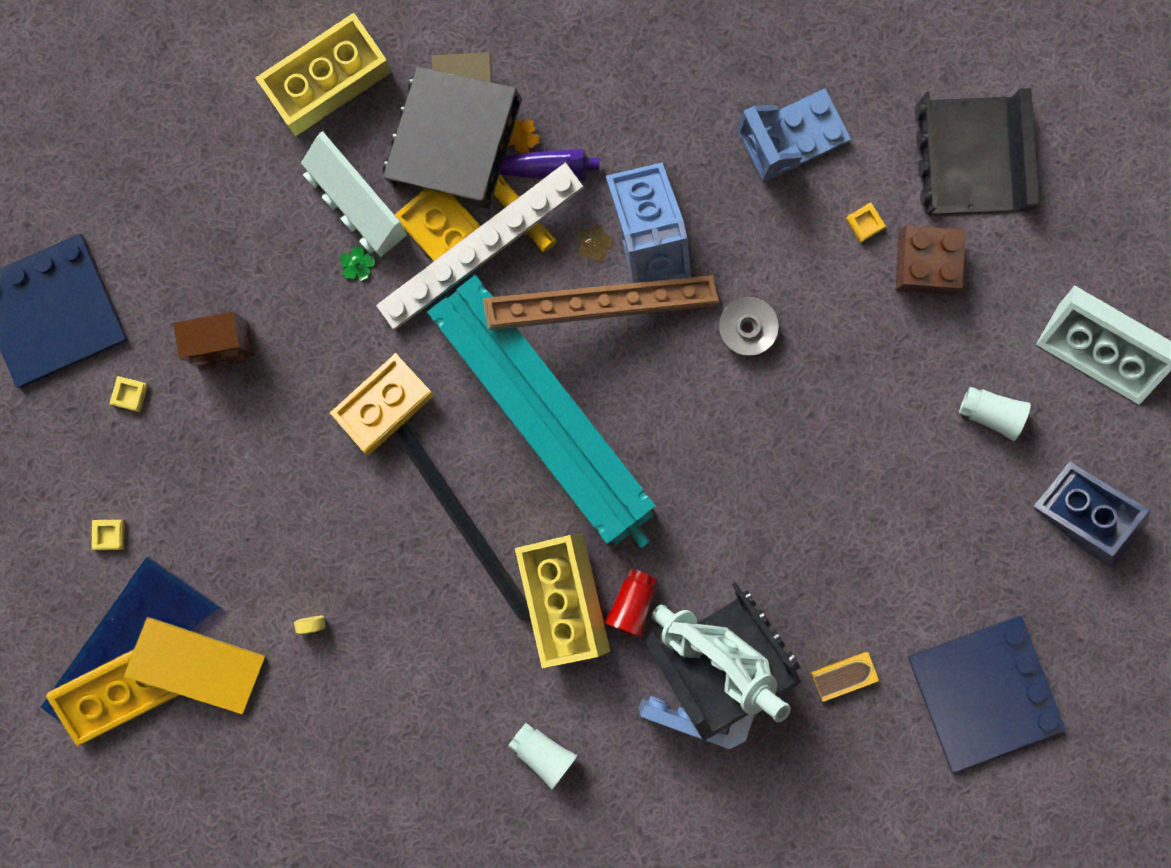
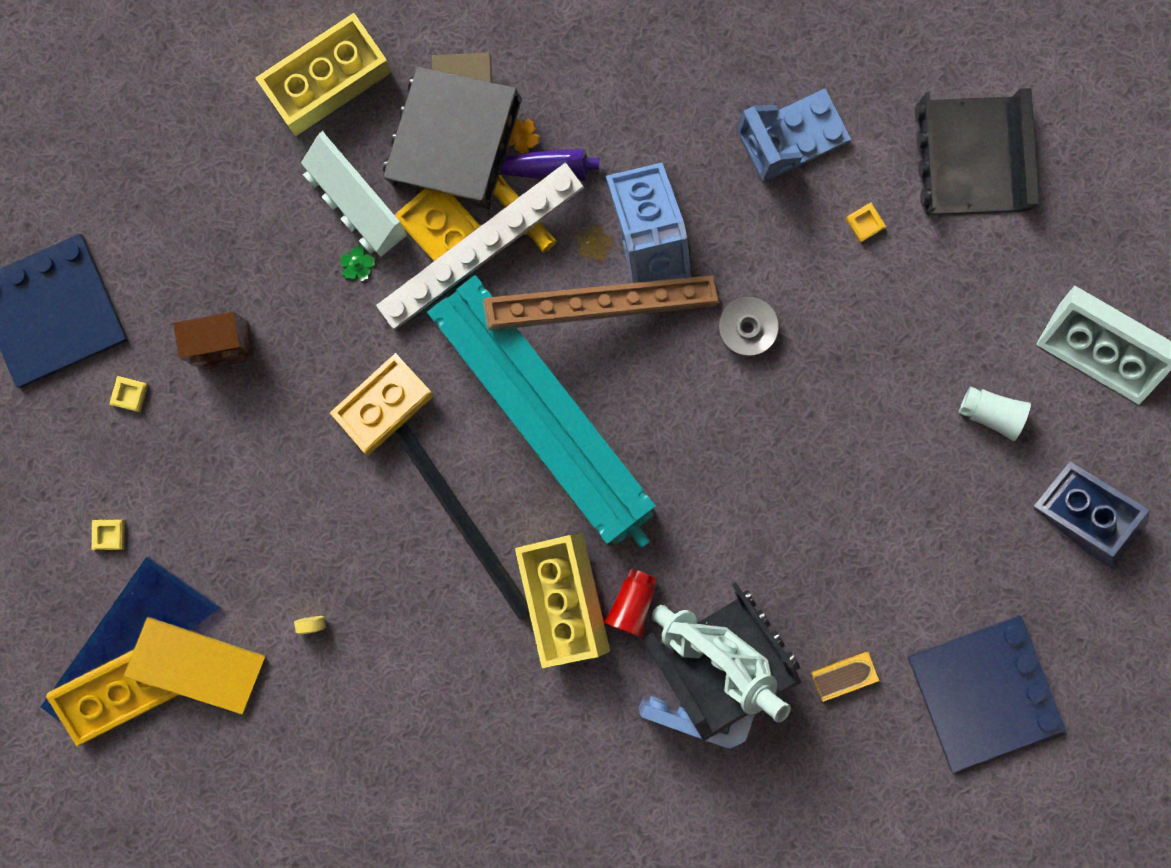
(542, 754): light aqua plant -> none
(930, 260): reddish brown brick -> none

